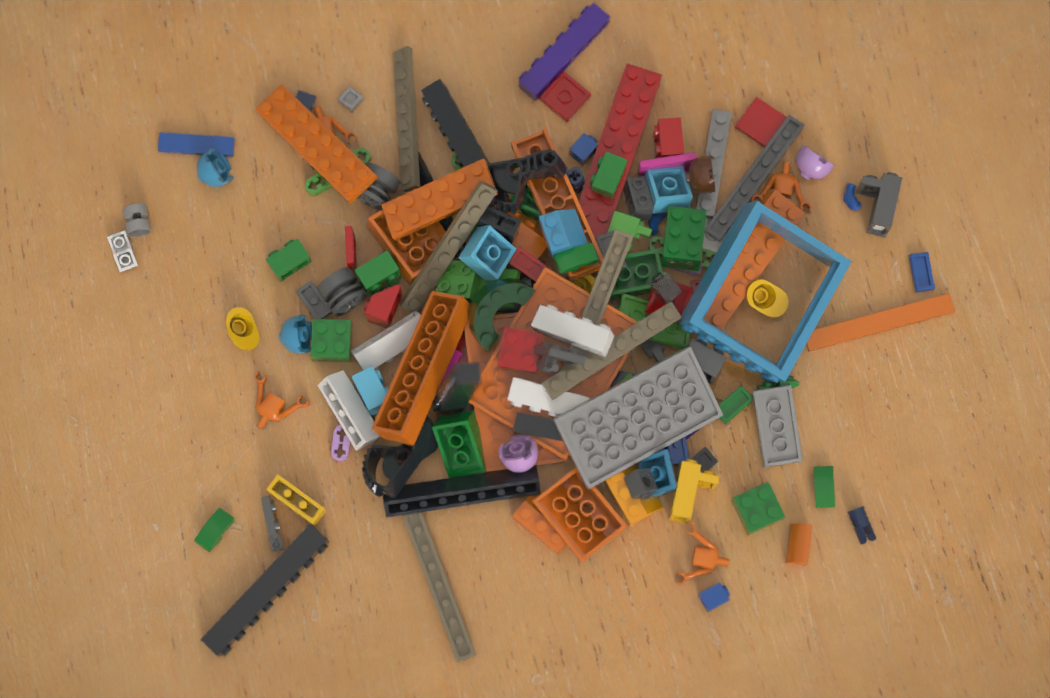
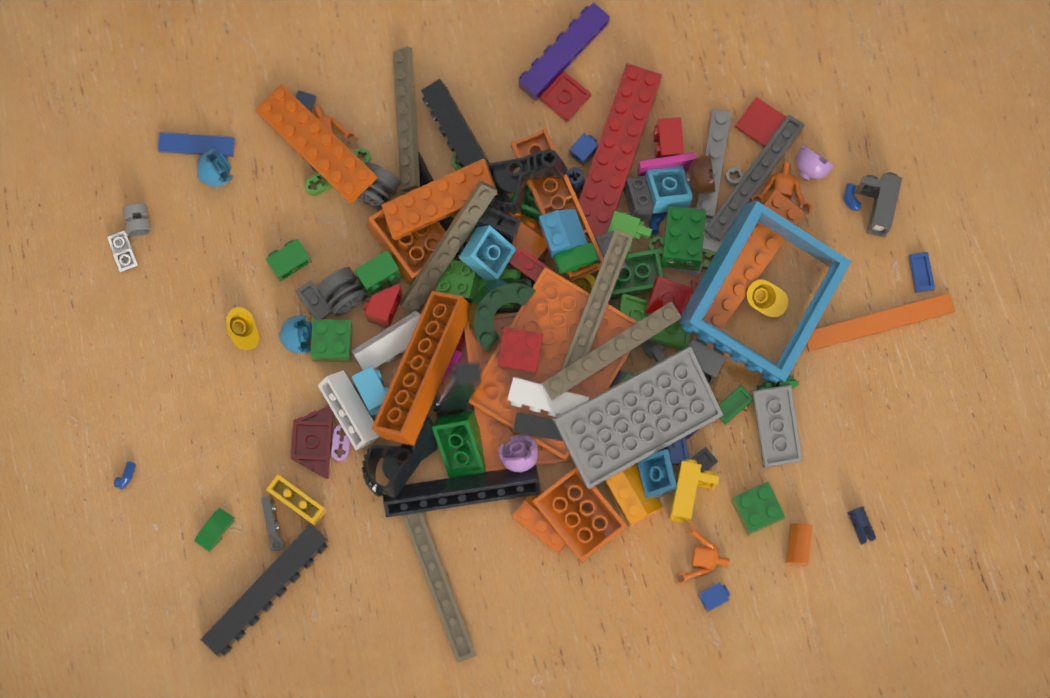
(127, 476): none -> blue arm
(272, 405): orange piece -> none
(313, 441): none -> dark red wing
(350, 99): light grey tile -> none
(350, 242): red tile -> none
(552, 352): dark grey plate -> none
(573, 330): white brick -> none
(609, 175): green brick -> none
(641, 484): dark grey brick -> none
(665, 287): clear smoke brick -> none
(731, 171): none -> light grey bush
(824, 487): green slope -> none

